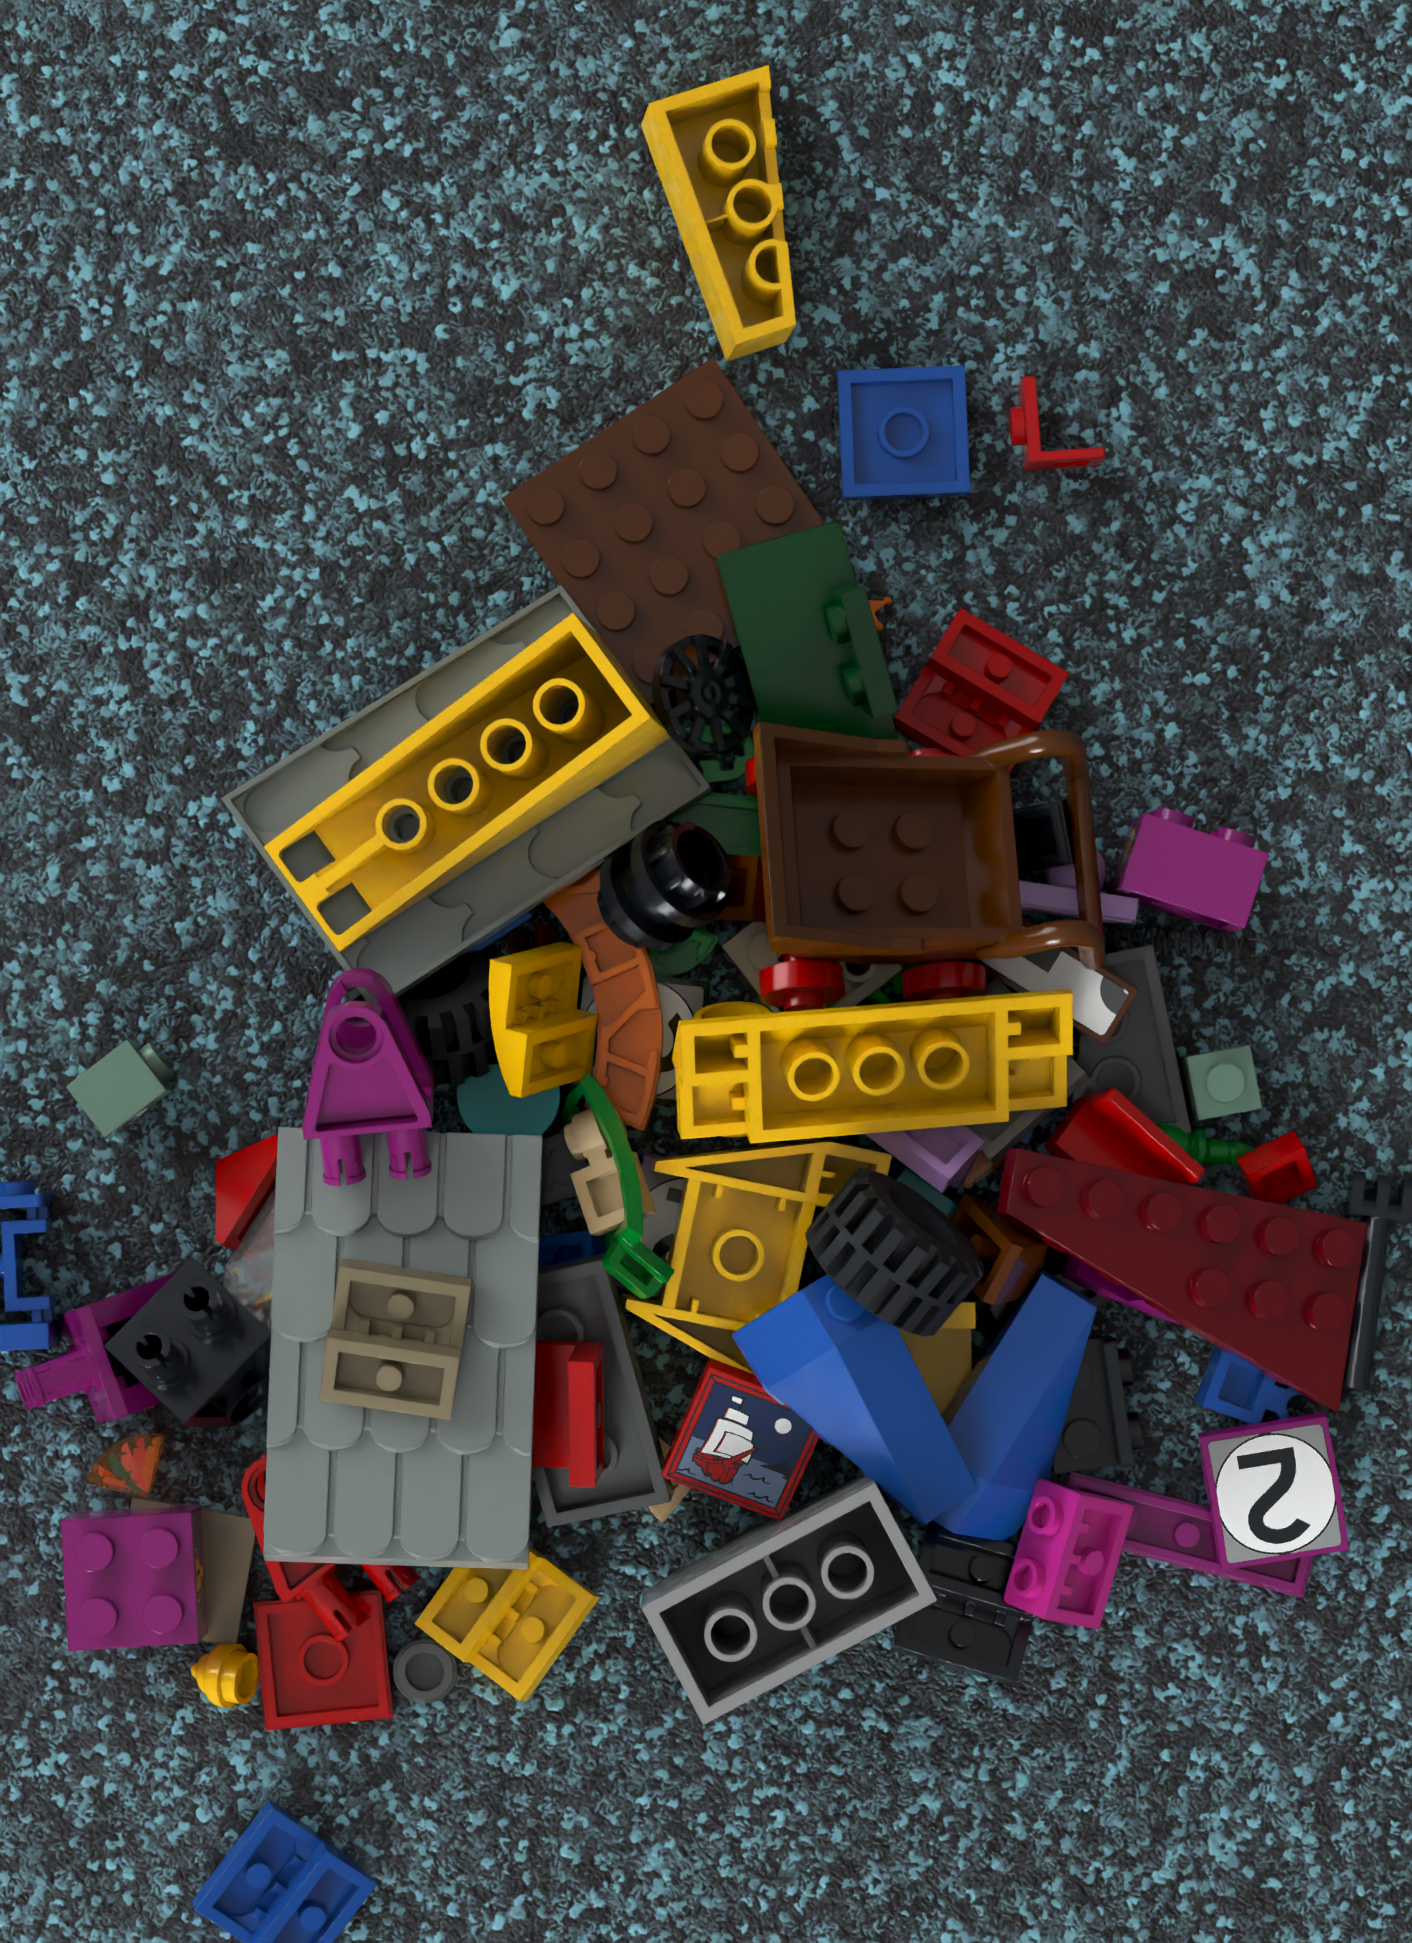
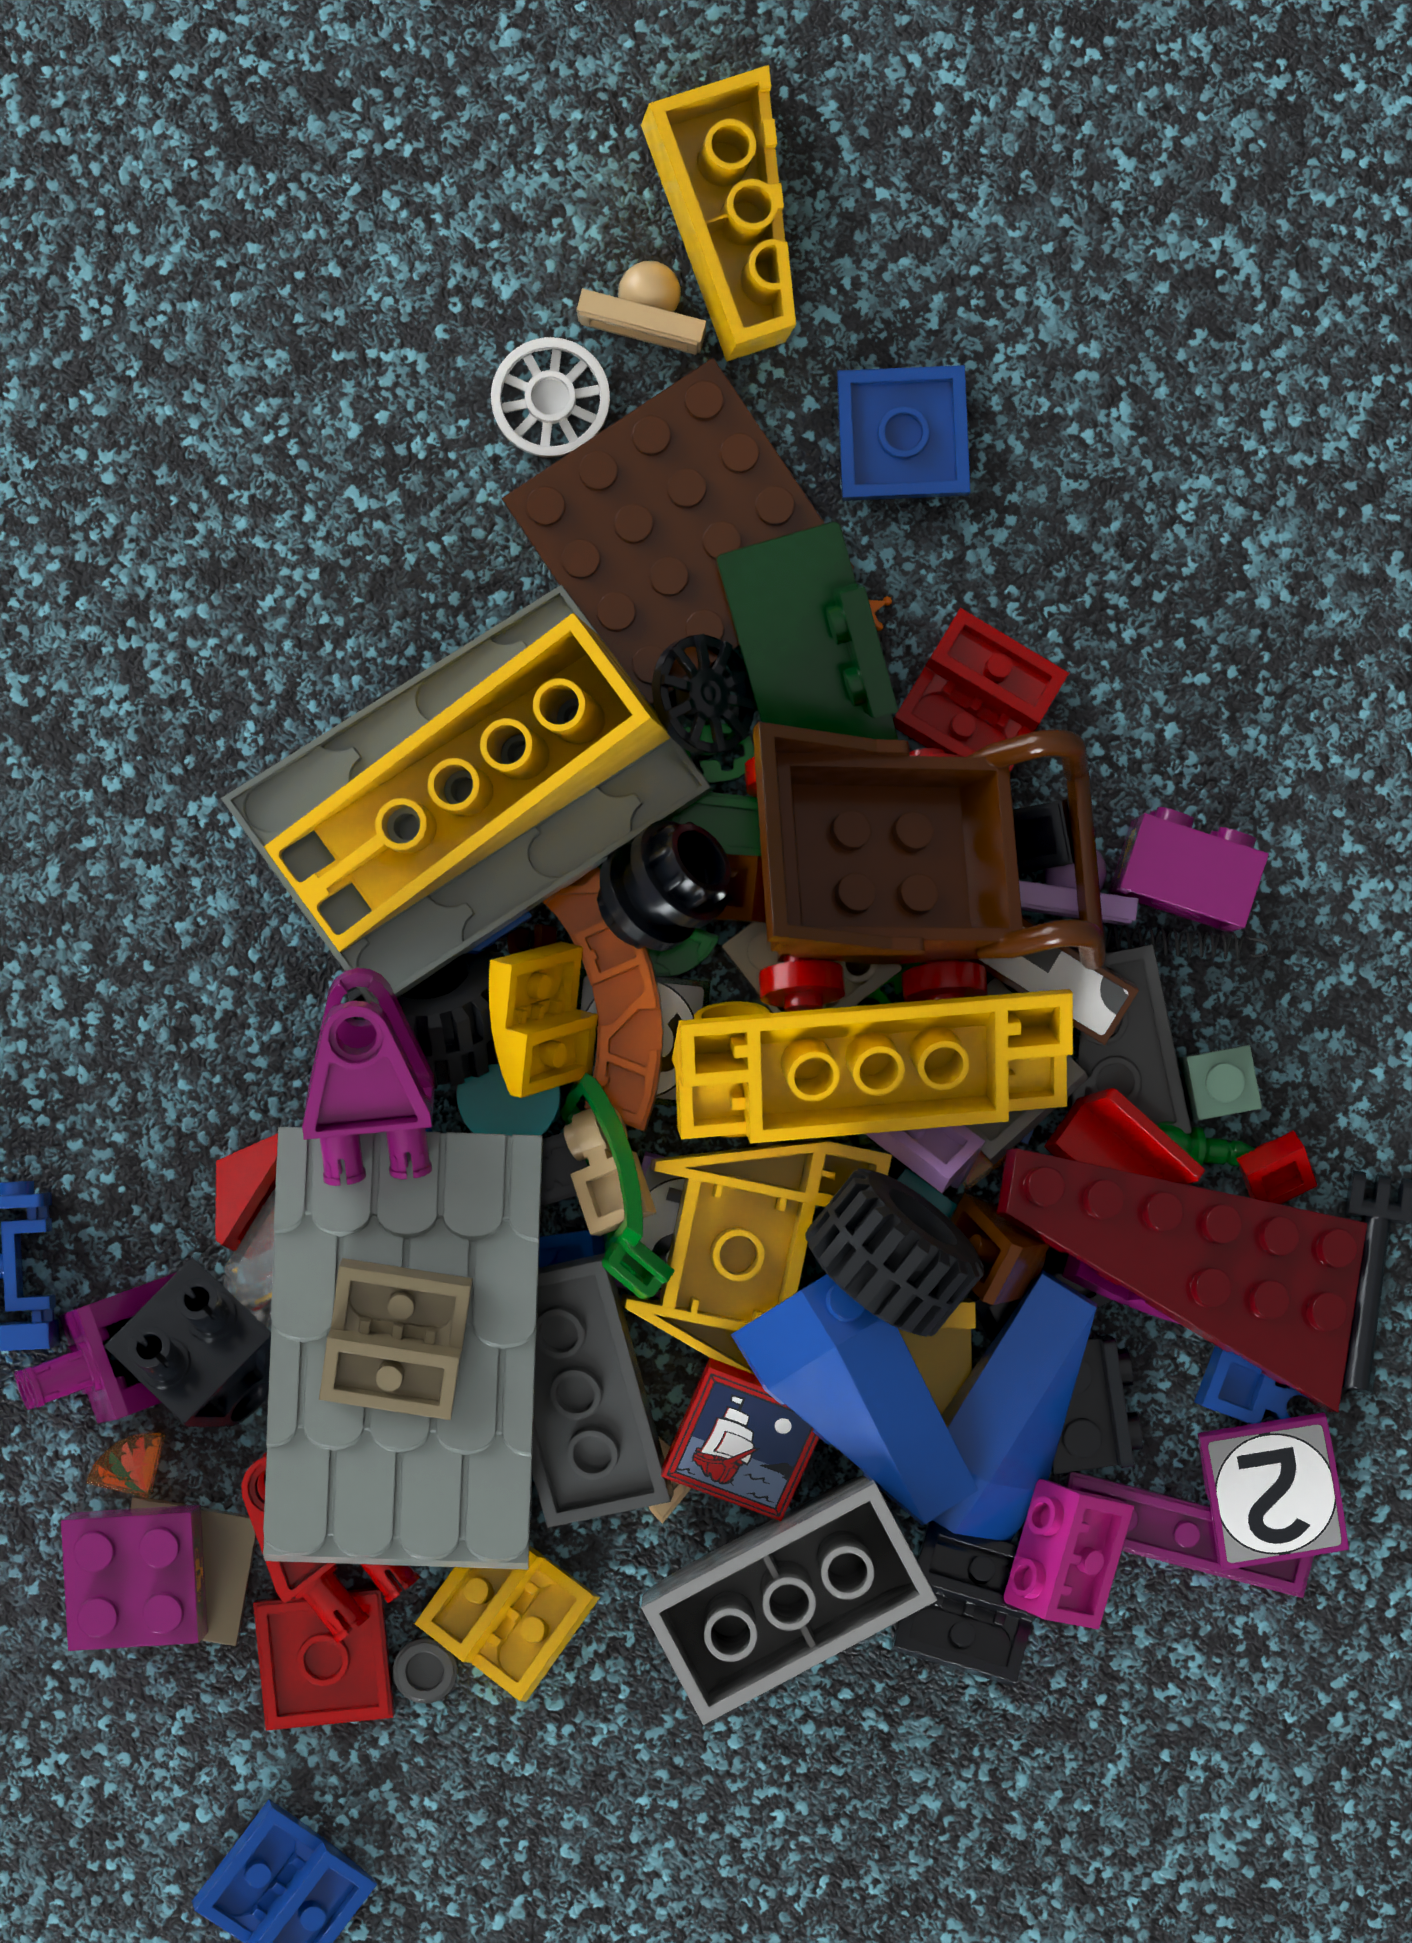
(122, 1086): sand green brick -> none
(227, 1674): yellow plate -> none
(550, 396): none -> white wheel
(570, 1409): red panel -> none
(644, 309): none -> tan tile
(1025, 432): red bracket -> none

